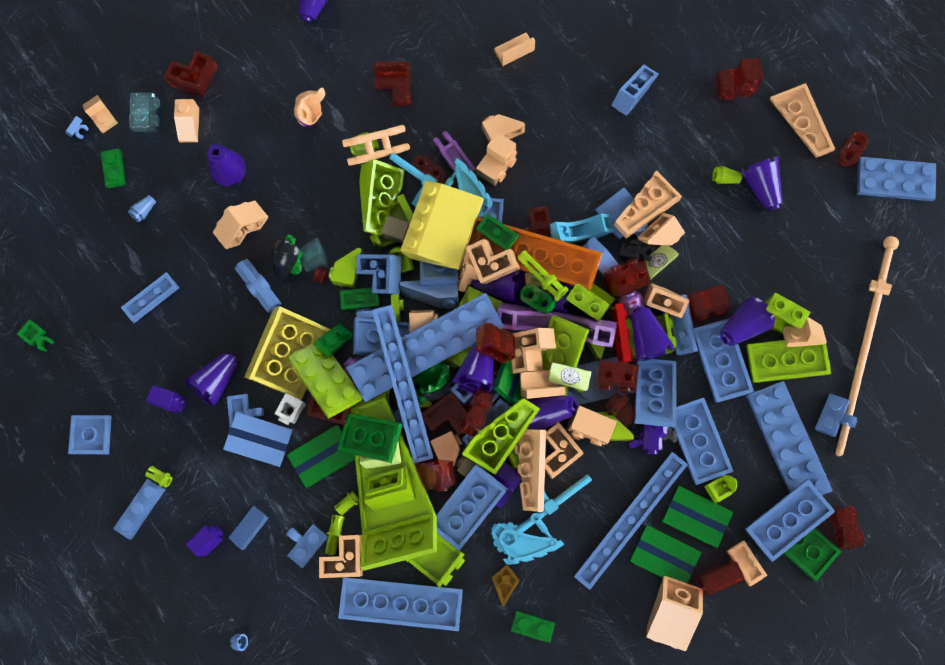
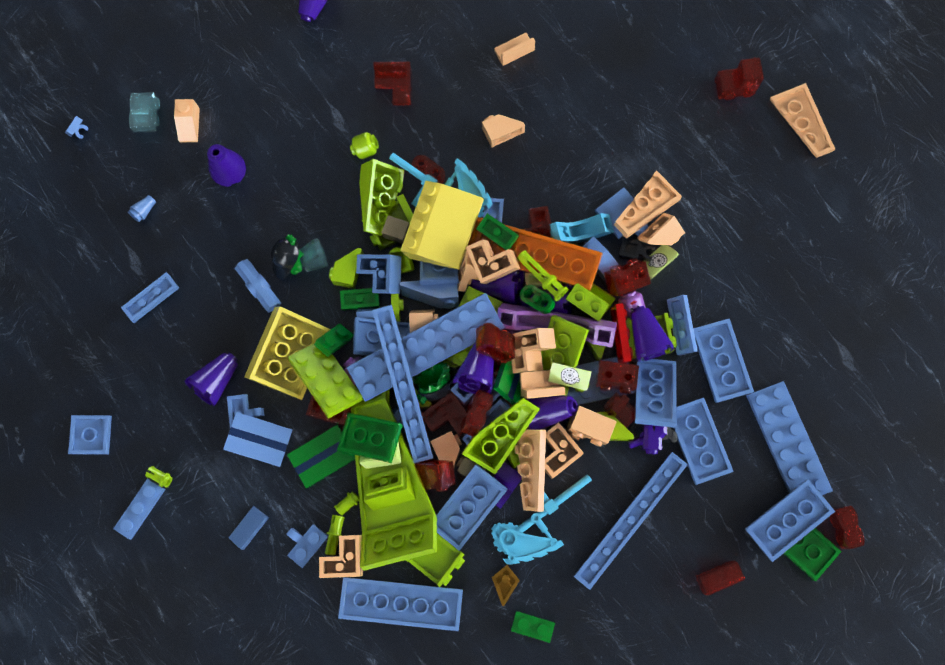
(34, 335): green plate -> none
(99, 114): light nougat slope -> none
(113, 168): green plate -> none
(166, 399): dark purple brick -> none
(192, 78): clear red brick -> none
(205, 540): dark purple brick -> none
(238, 222): light nougat brick -> none
(239, 646): medium blue hinge -> none
(289, 402): white brick -> none
(308, 107): light nougat hair -> none
(320, 275): clear red bush -> none
(367, 138): light nougat piece -> none
(452, 152): medium lavender hinge -> none
(499, 156): light nougat brick -> none
(634, 89): medium blue slope -> none
(664, 555): green tile -> none
(665, 300): light nougat slope -> none
(675, 613): light nougat slope -> none
(697, 517): green tile -> none
(709, 302): clear red brick -> none
(721, 488): lime plate -> none
(724, 175): lime cone -> none
(747, 322): dark purple cone -> none
(748, 563): light nougat plate -> none
(765, 182): dark purple cone -> none
(778, 362): lime plate -> none
(786, 313): lime panel -> none
(809, 334): light nougat slope -> none
(833, 415): medium blue plate -> none
(852, 150): clear red plate -> none
(879, 288): light nougat bar -> none
(896, 179): medium blue plate -> none

